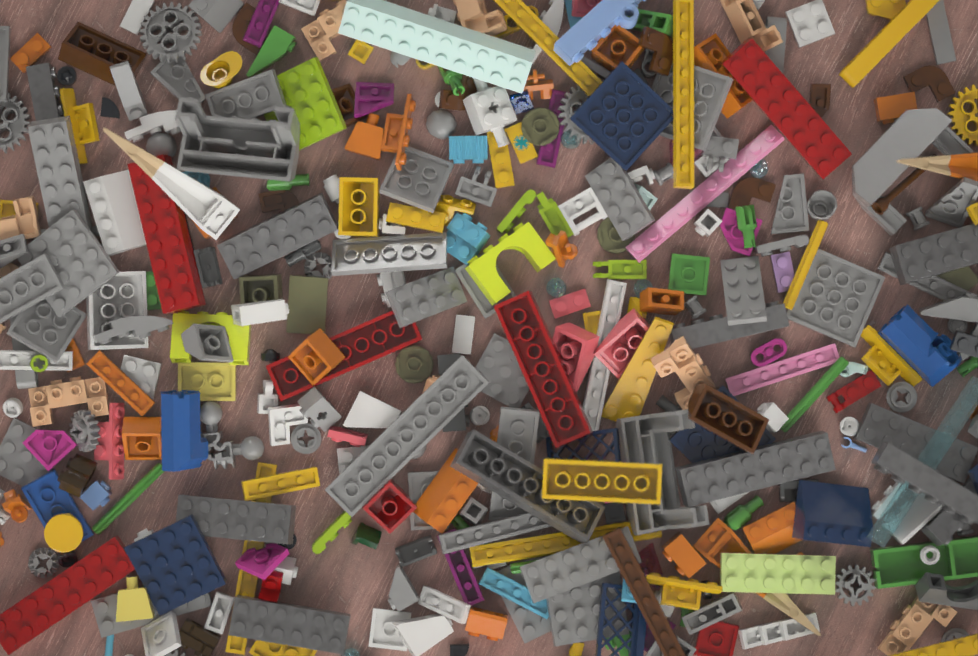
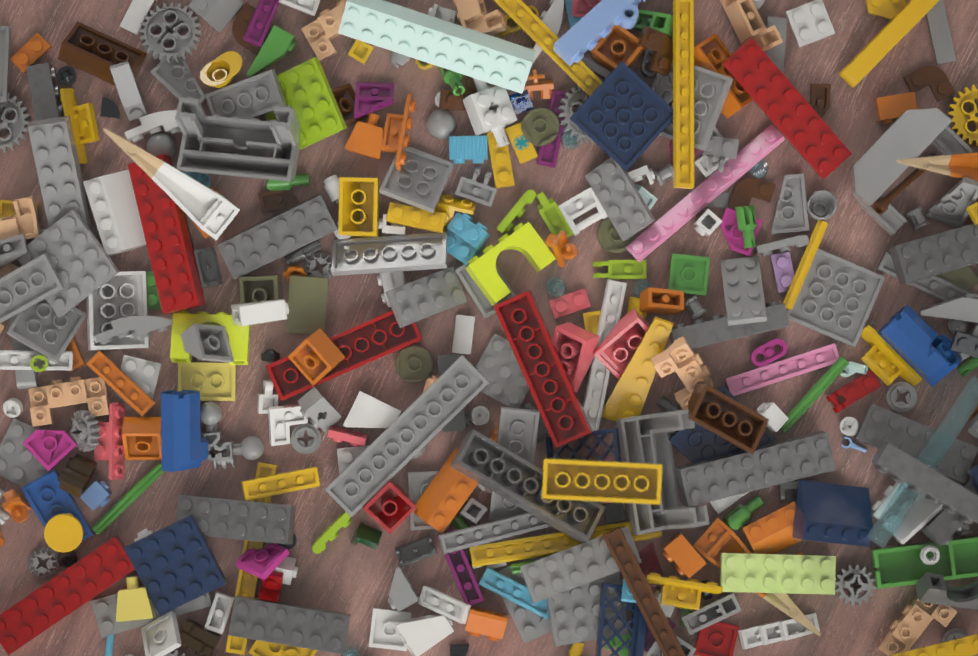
(294, 270): none -> orange plant

